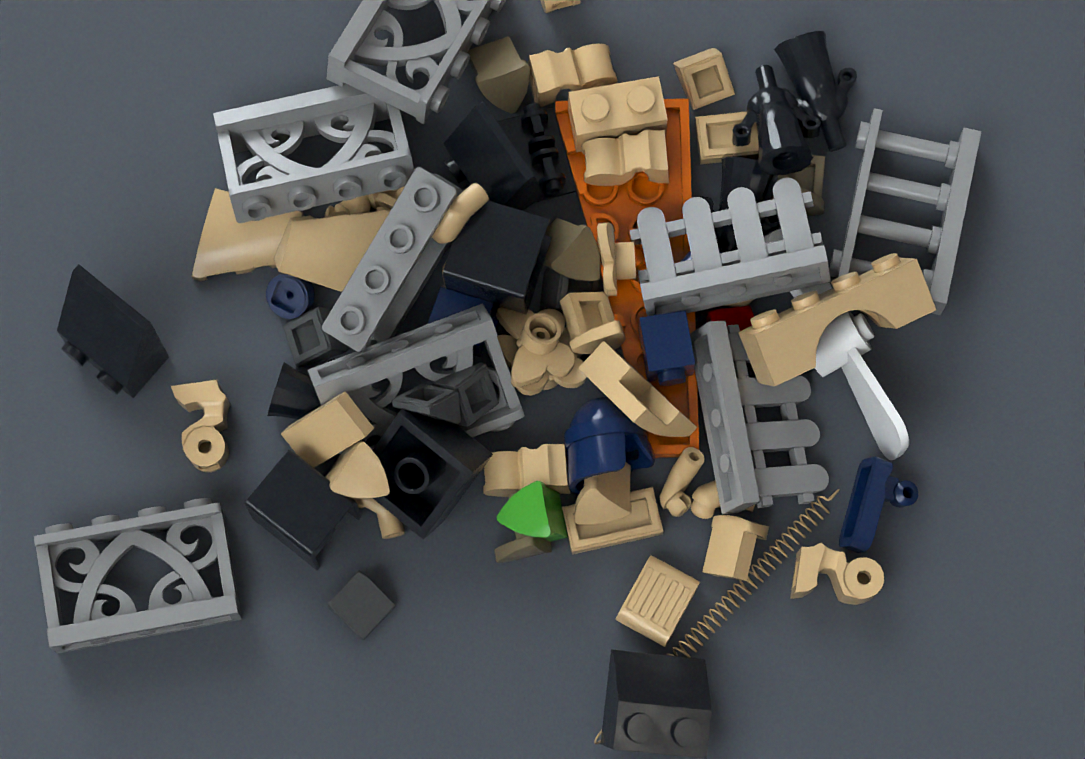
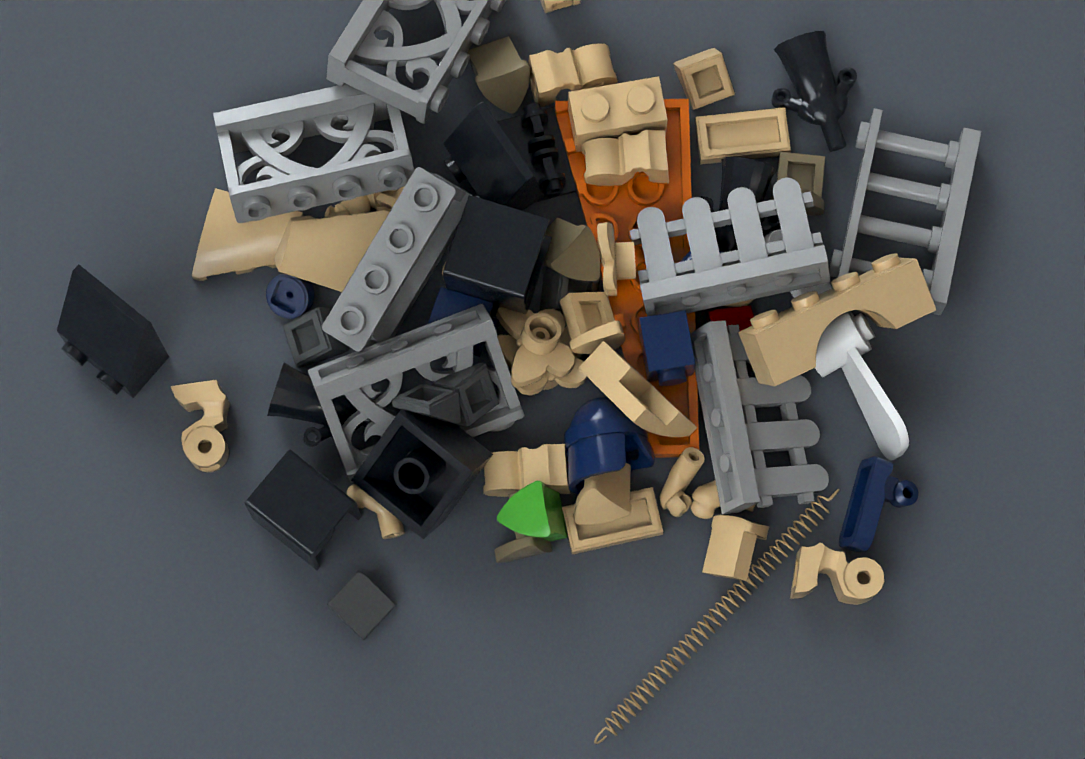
(194, 609): light grey fence -> none
(327, 430): tan tile -> none
(358, 473): tan tile -> none
(459, 213): tan arm -> none
(657, 600): tan piece -> none
(657, 704): black slope -> none
(778, 127): black piece -> none

